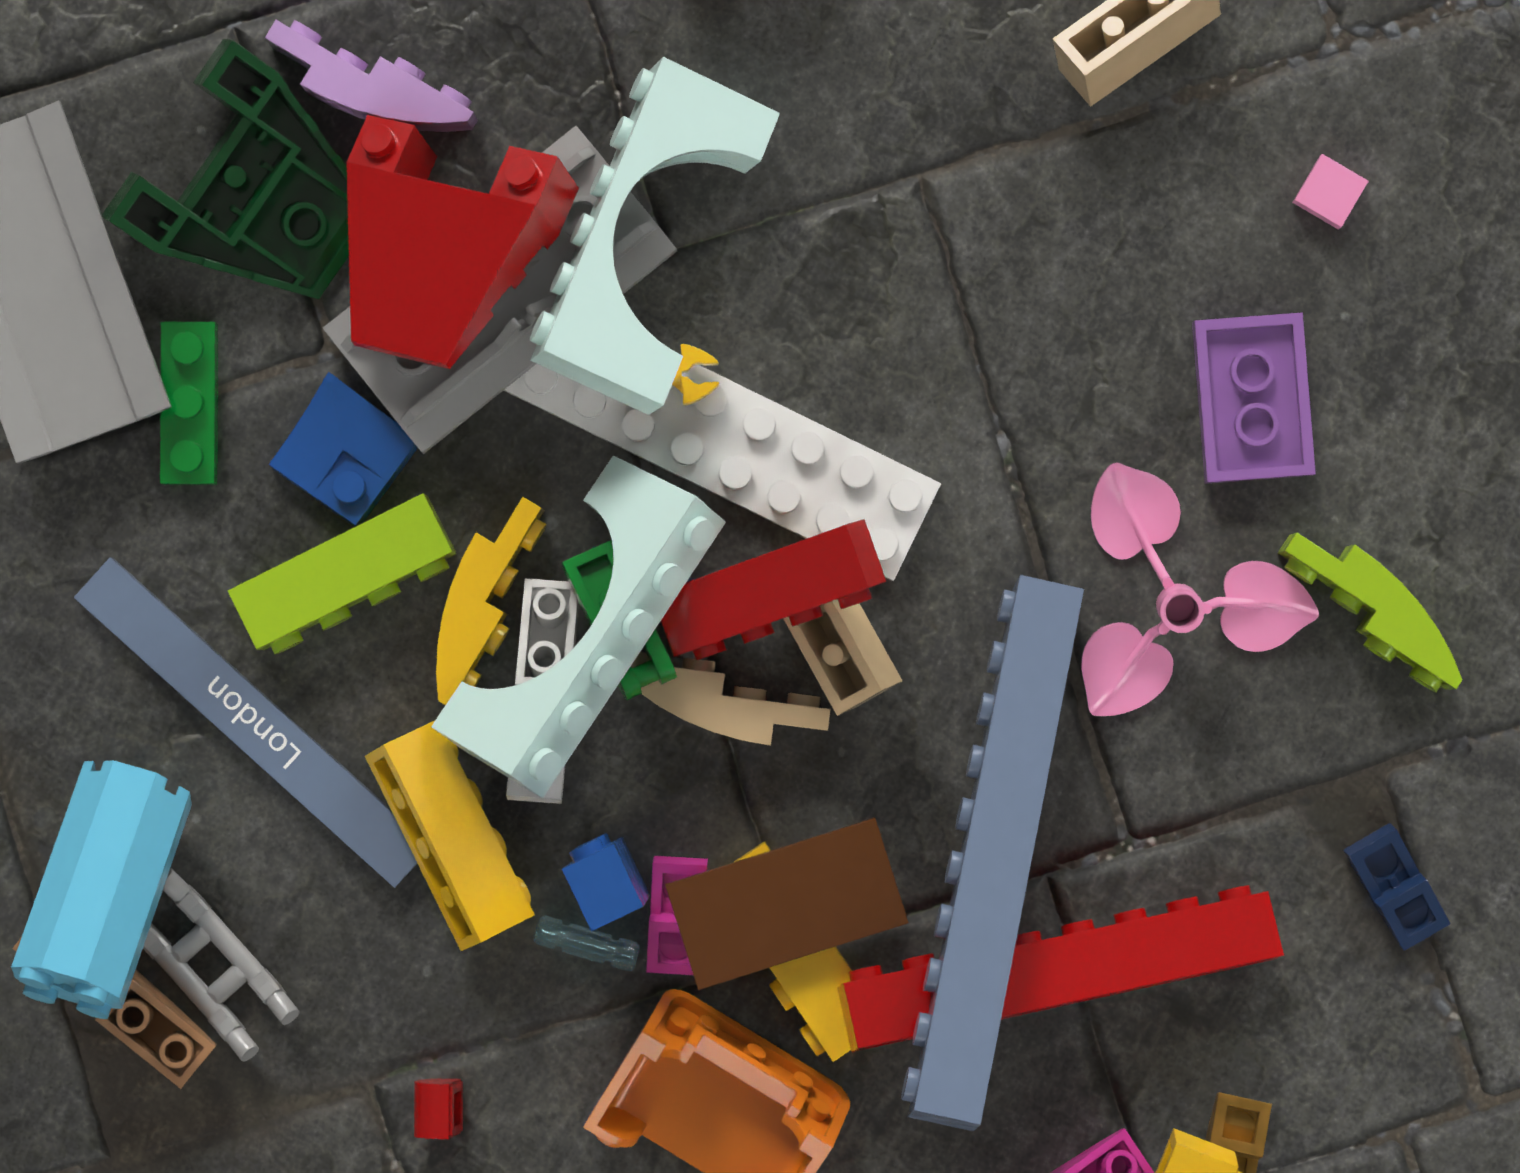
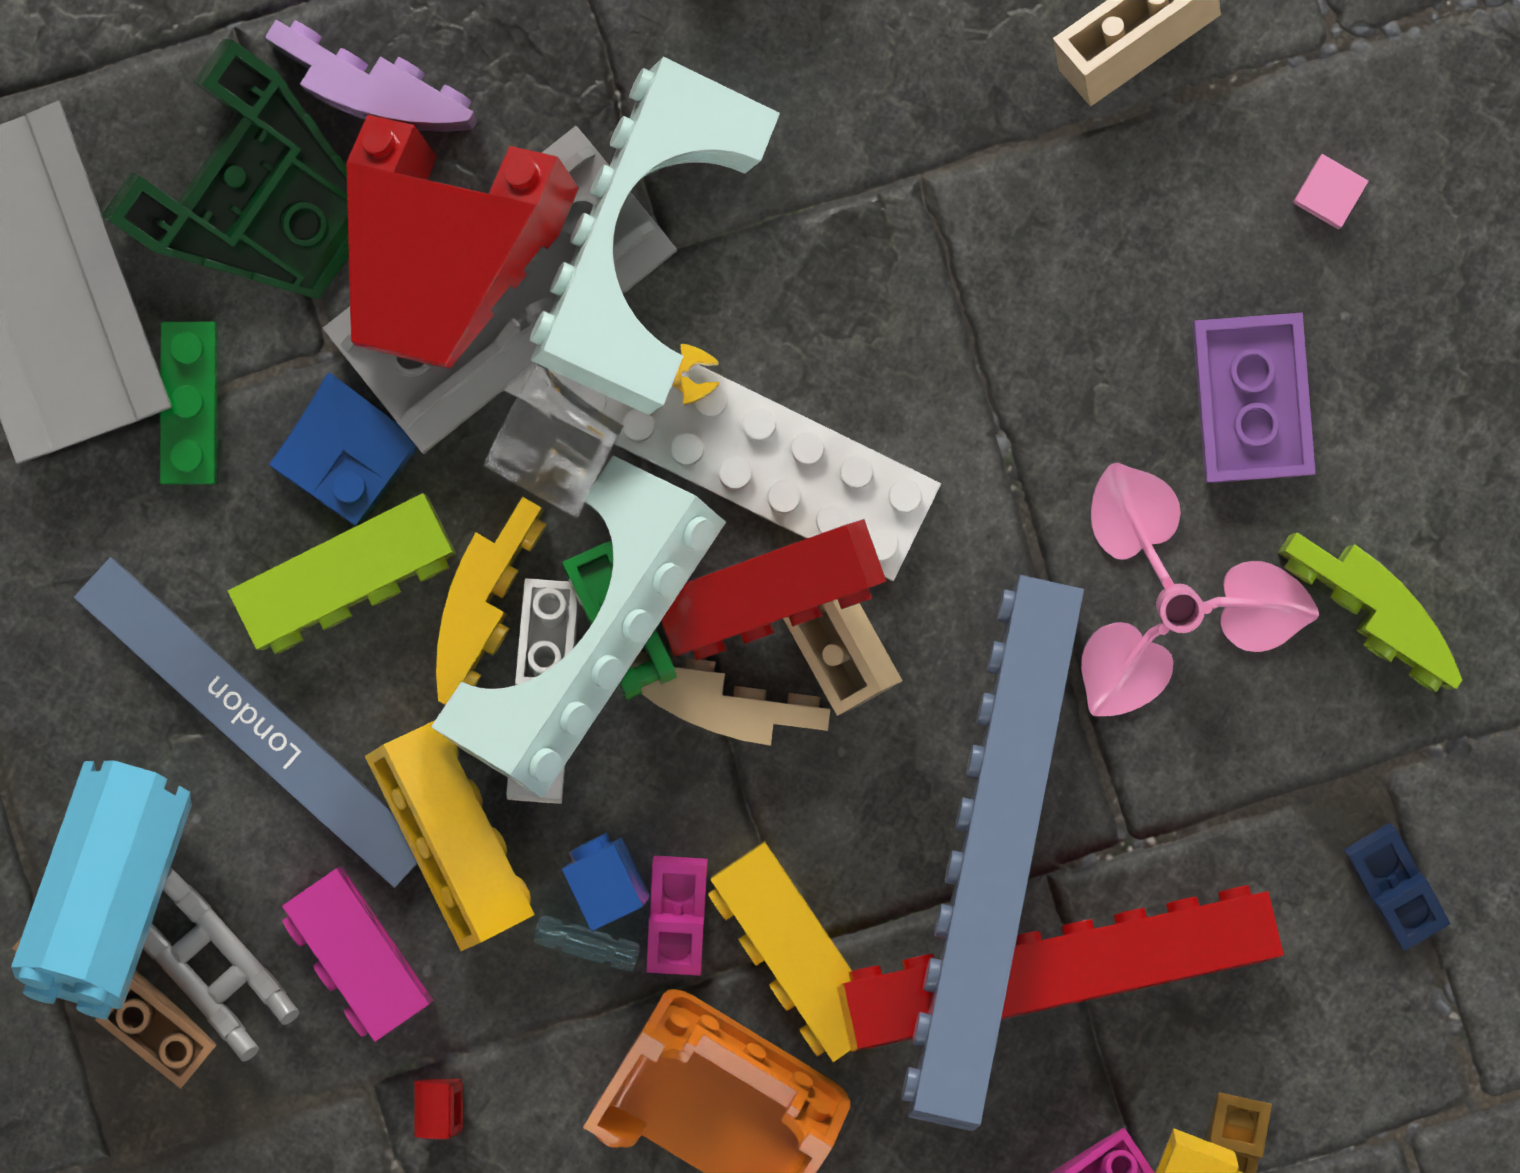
(355, 955): none -> dark pink brick
(553, 442): none -> clear plate
(786, 903): reddish brown tile -> none

